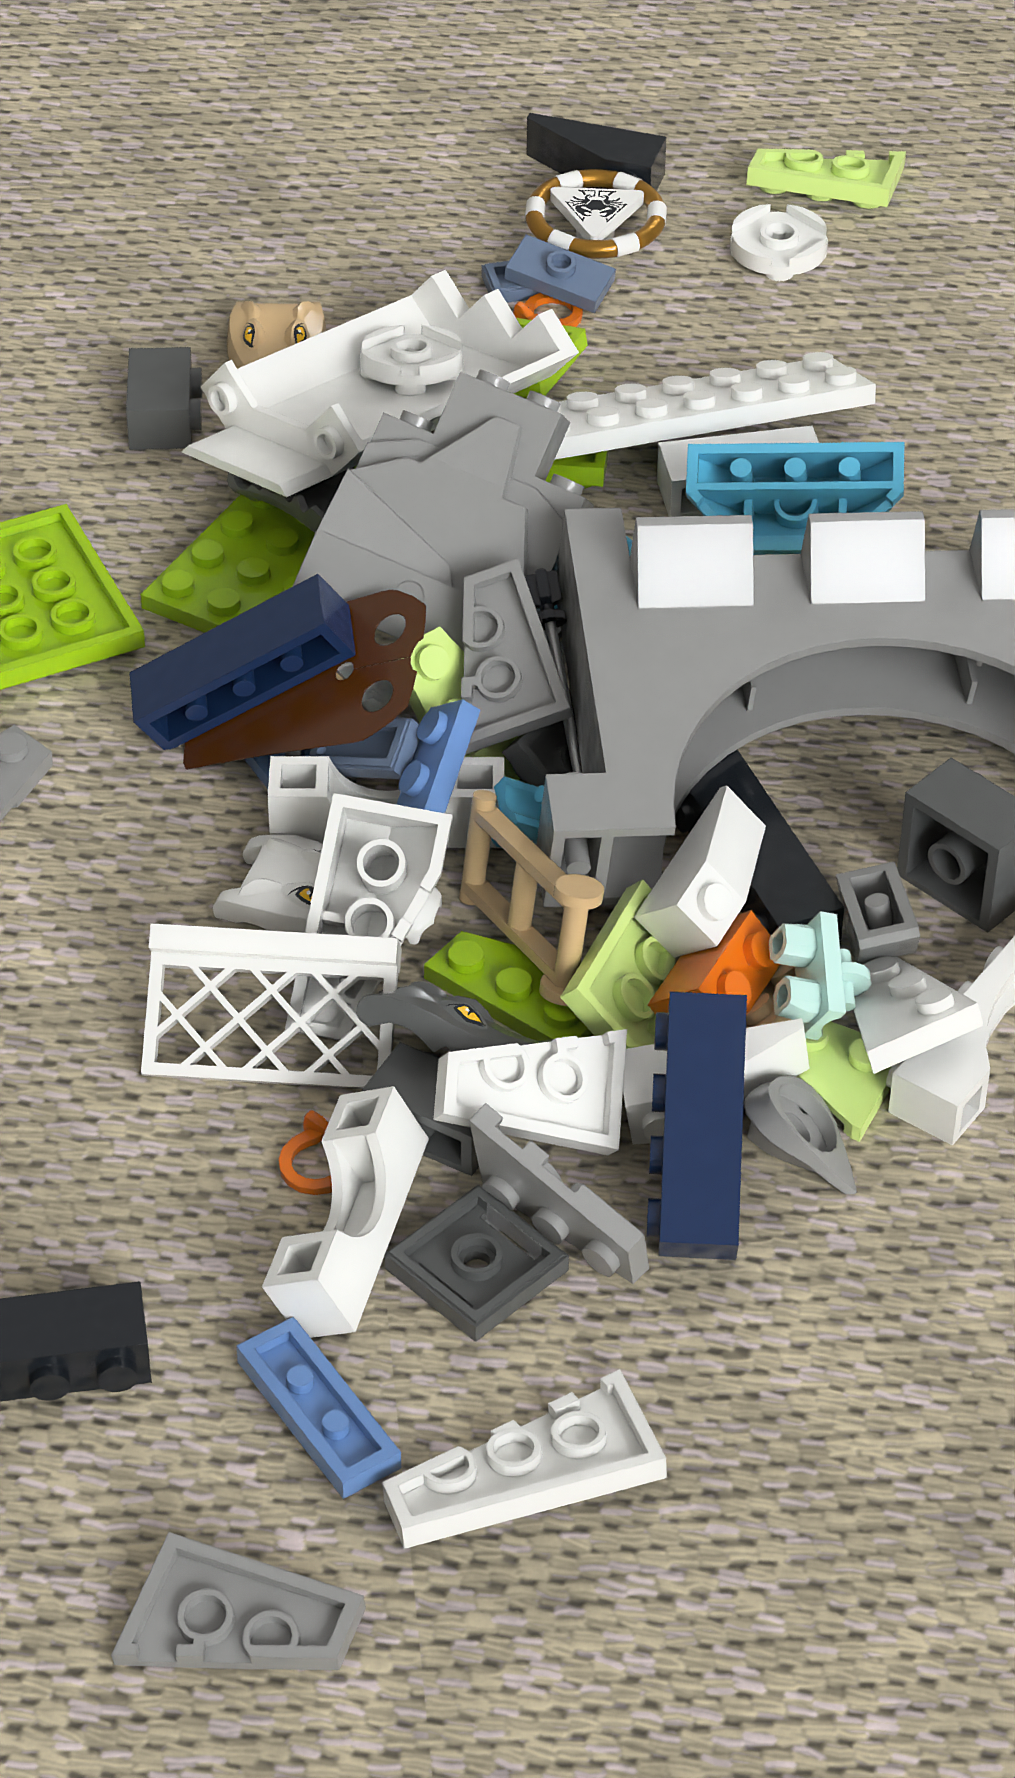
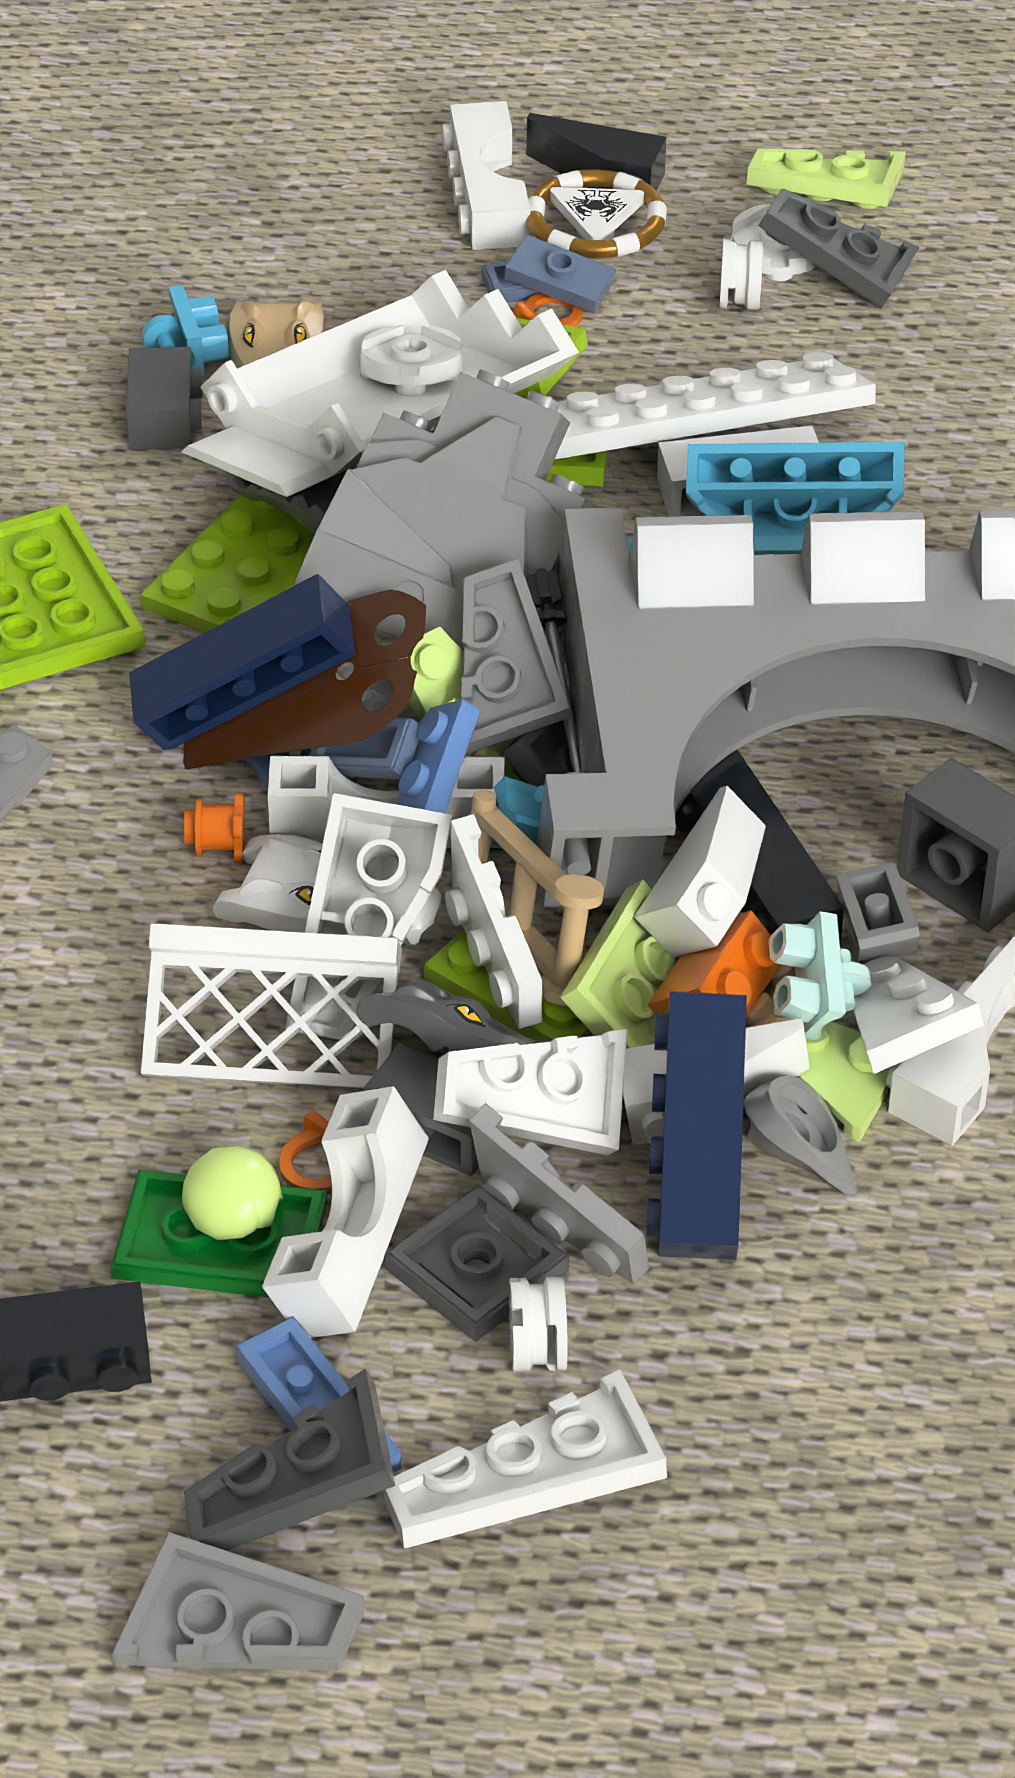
(166, 1249): none -> green tile
(192, 326): none -> medium azure hips
(216, 827): none -> orange brick
(231, 1192): none -> yellowish green hair
(312, 1469): none -> dark grey wing
(488, 204): none -> white arch
(491, 936): none -> white wing
(538, 1324): none -> white wheel
(741, 274): none -> white wheel
(847, 253): none -> dark grey wing

